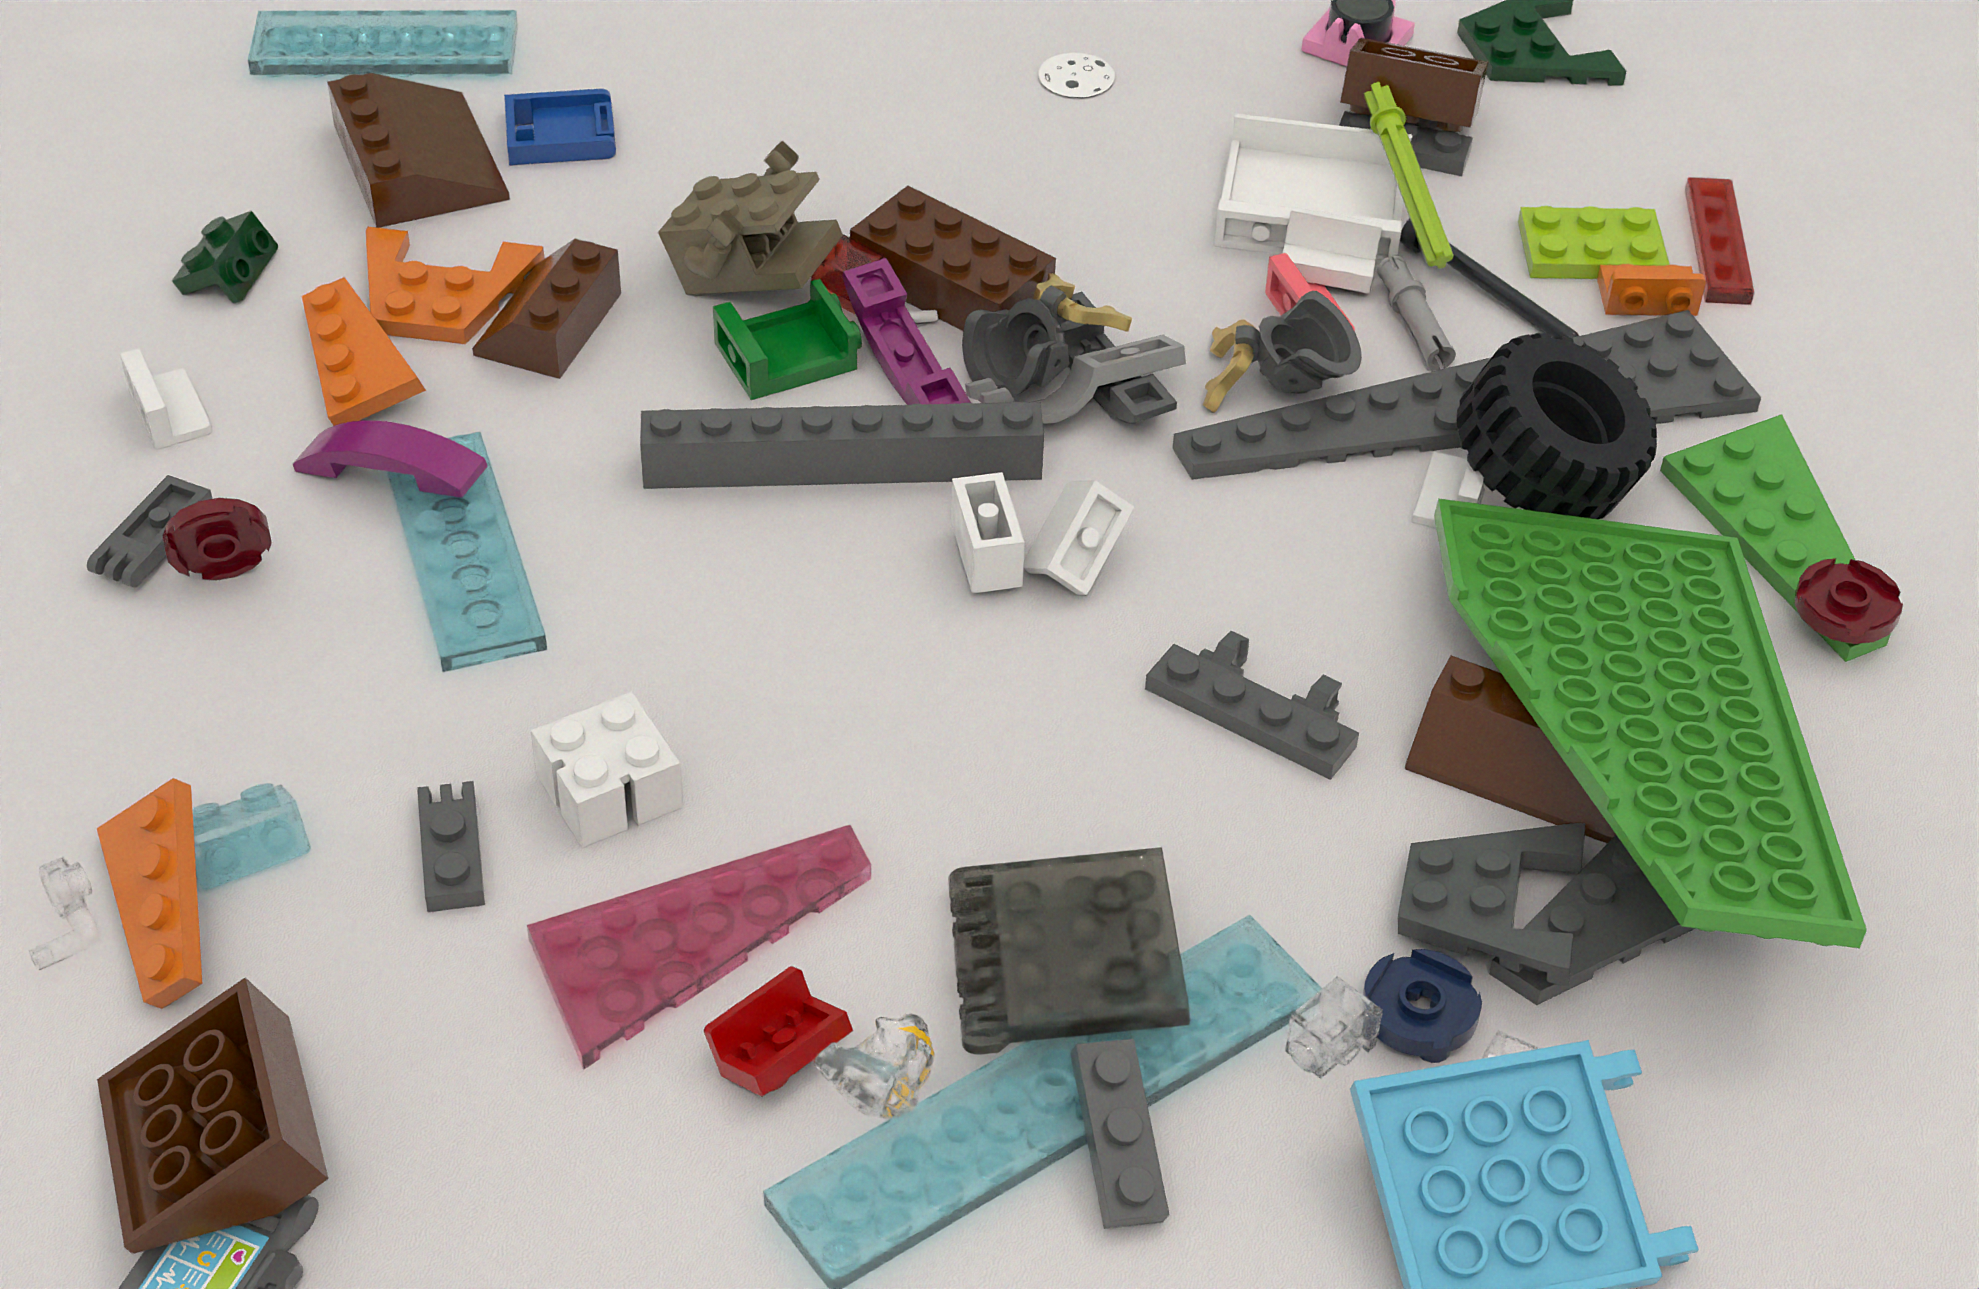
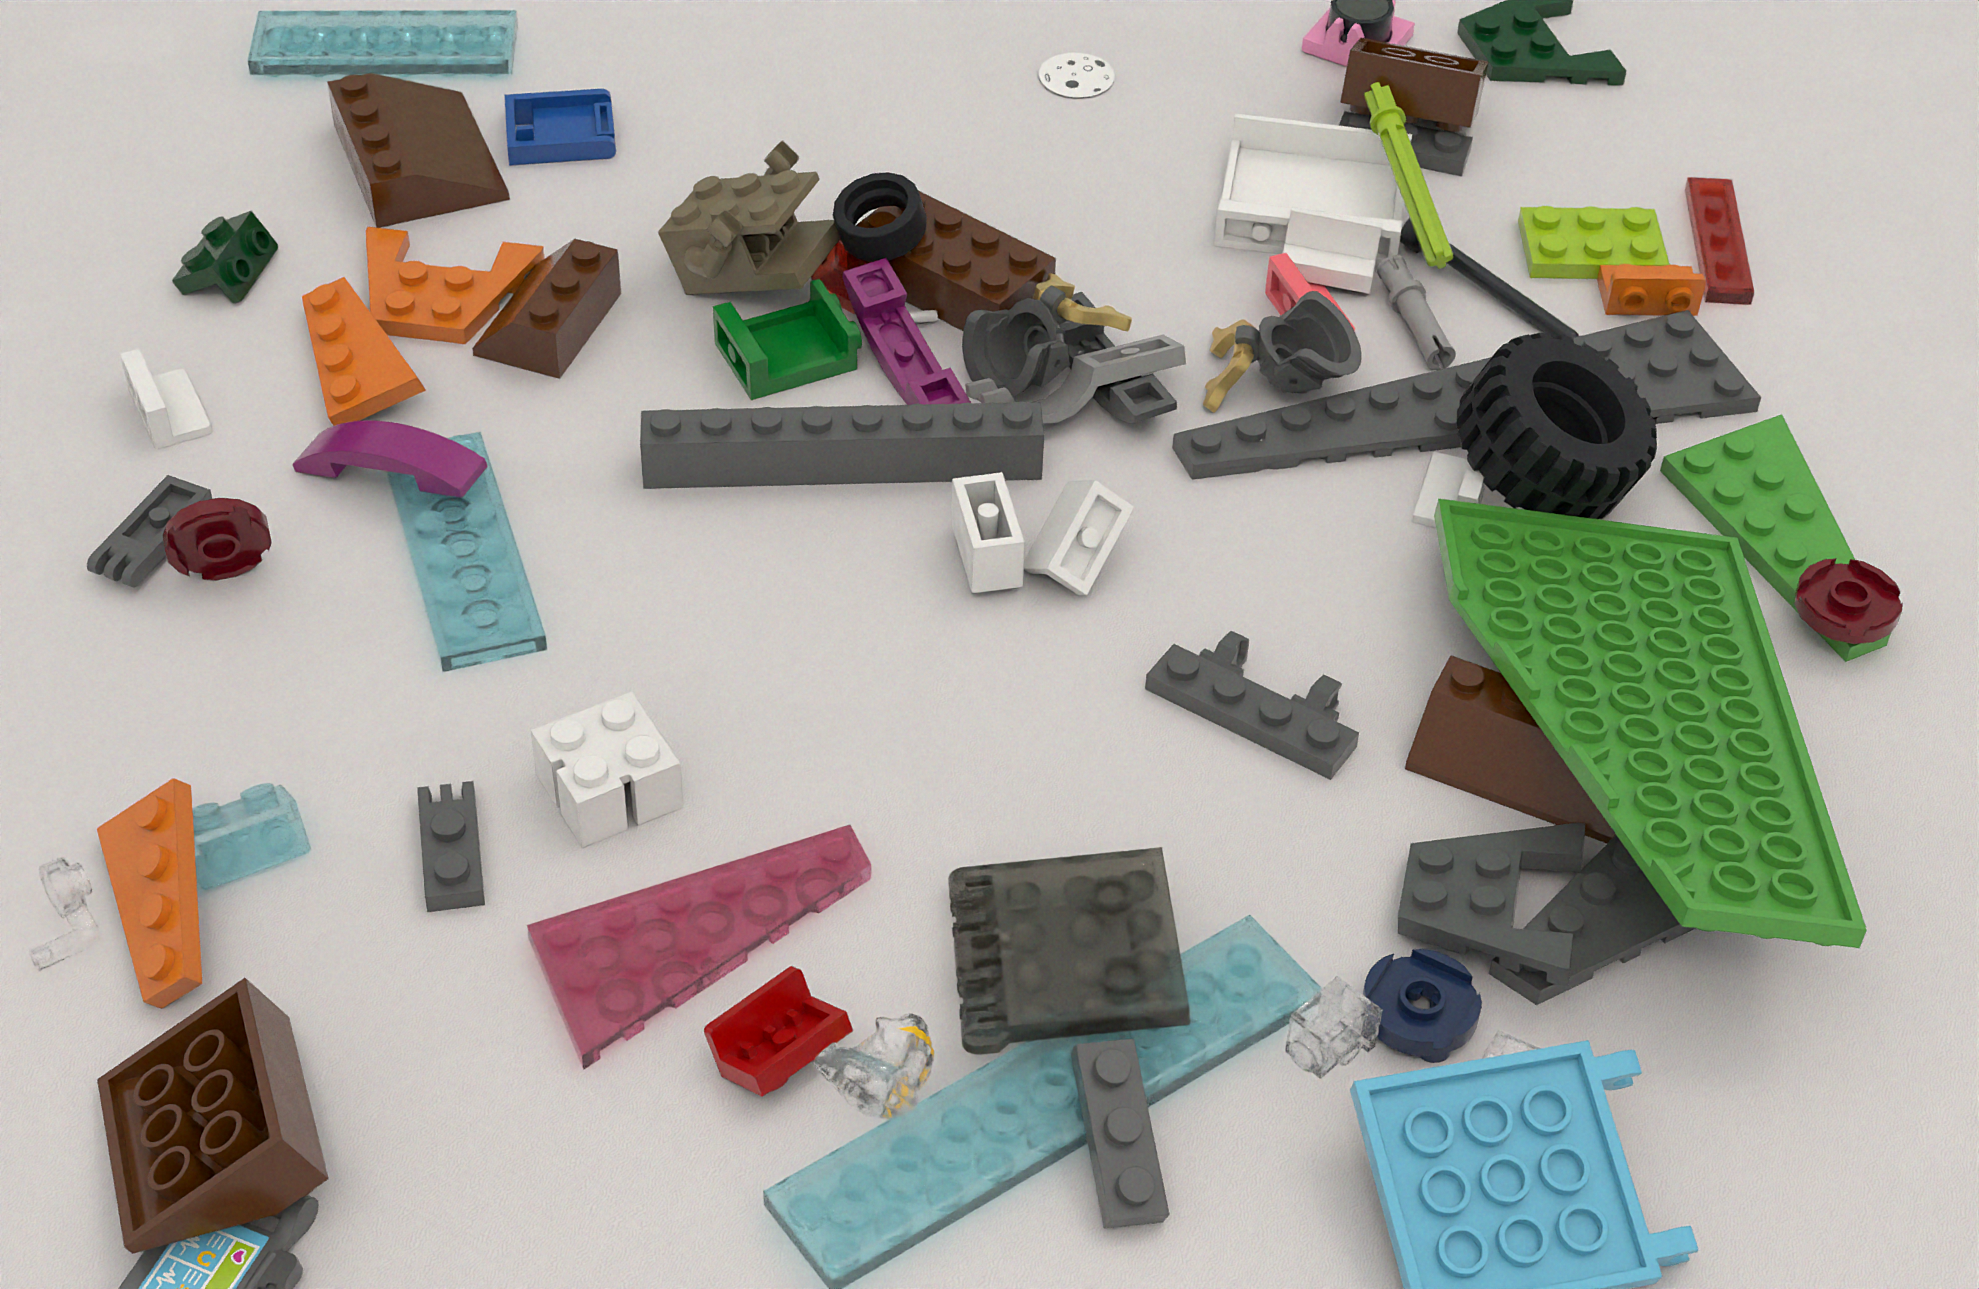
(869, 194): none -> black tyre

